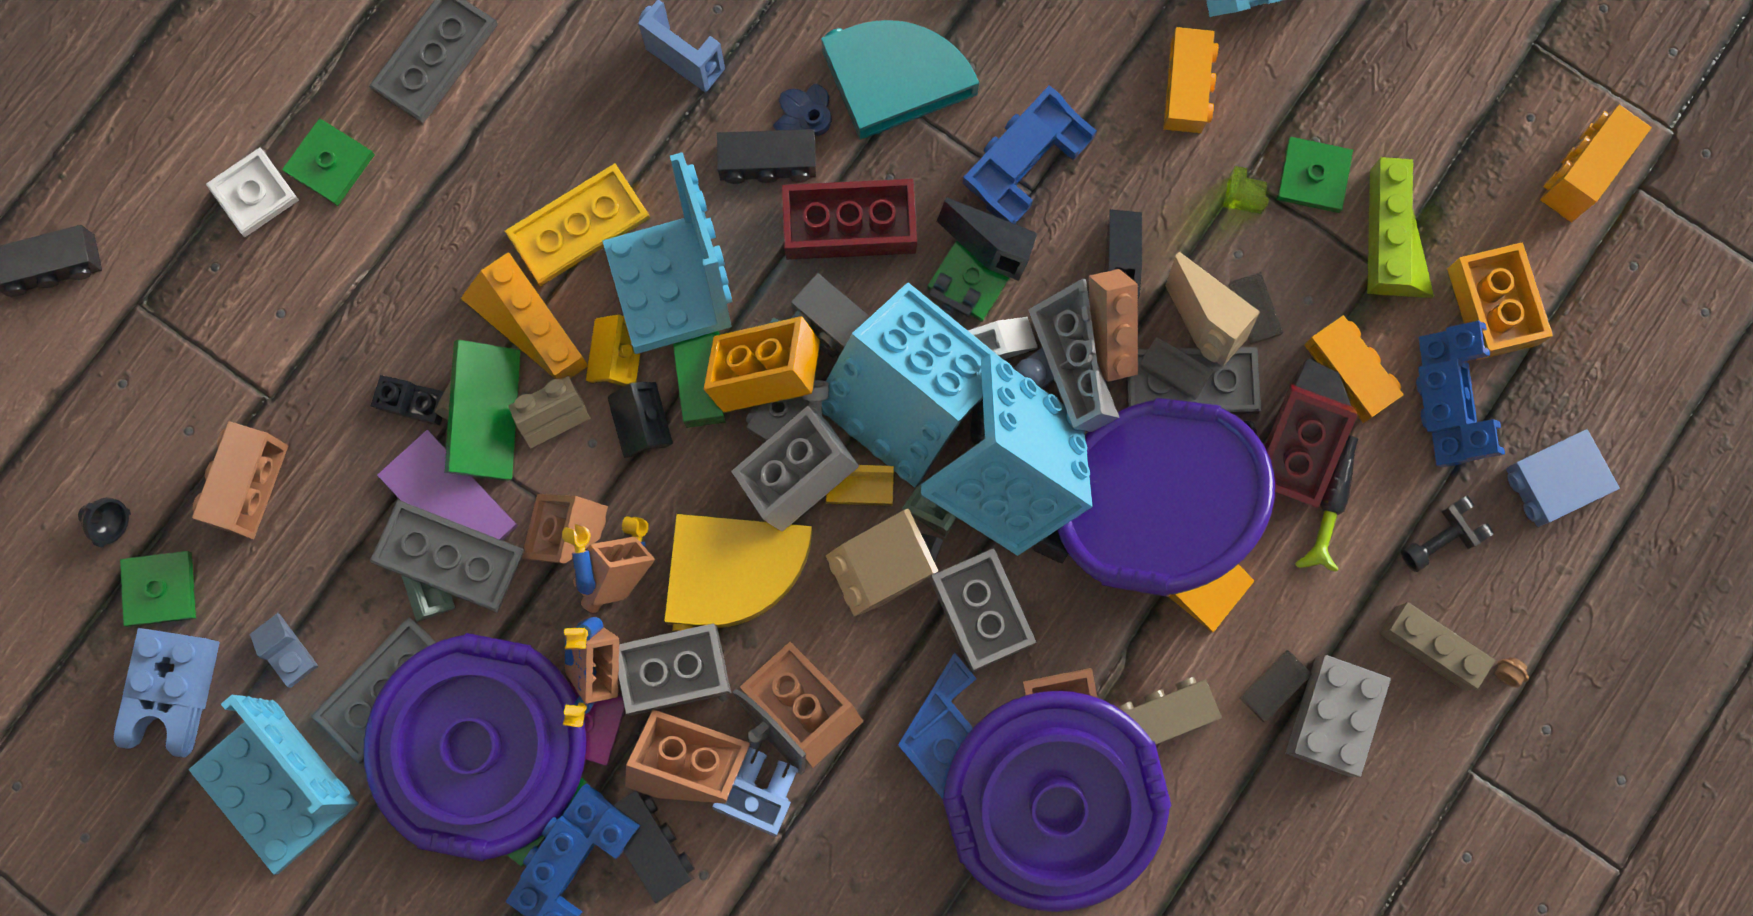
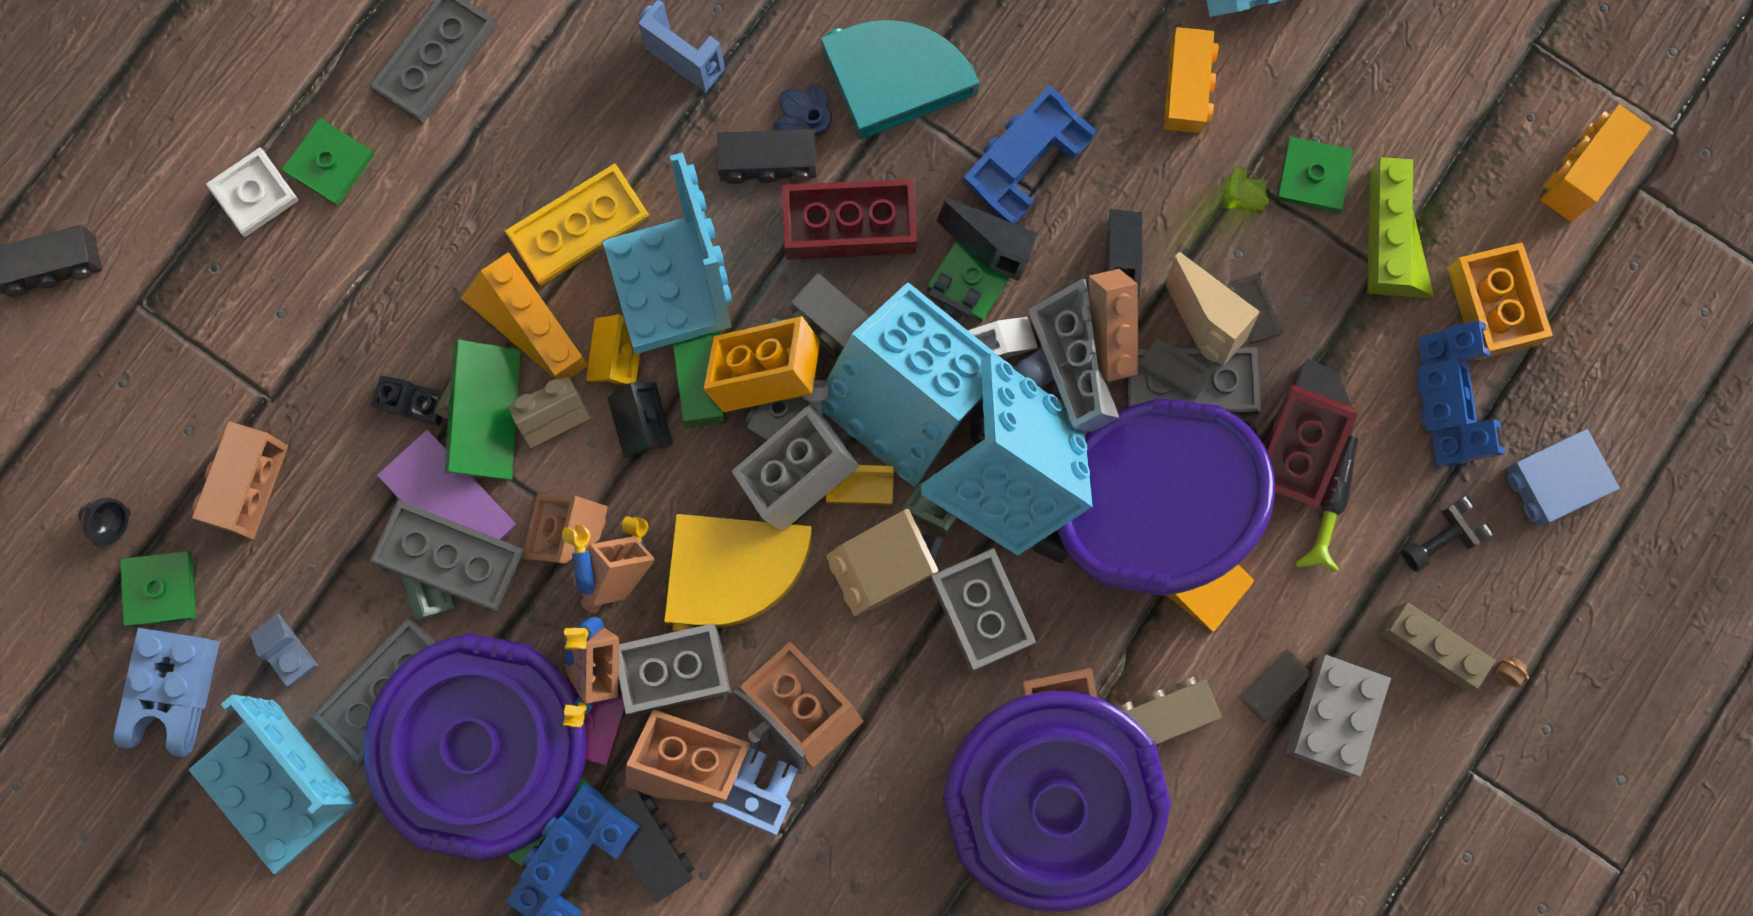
(939, 726): blue wing -> none
(1359, 367): light orange brick -> none

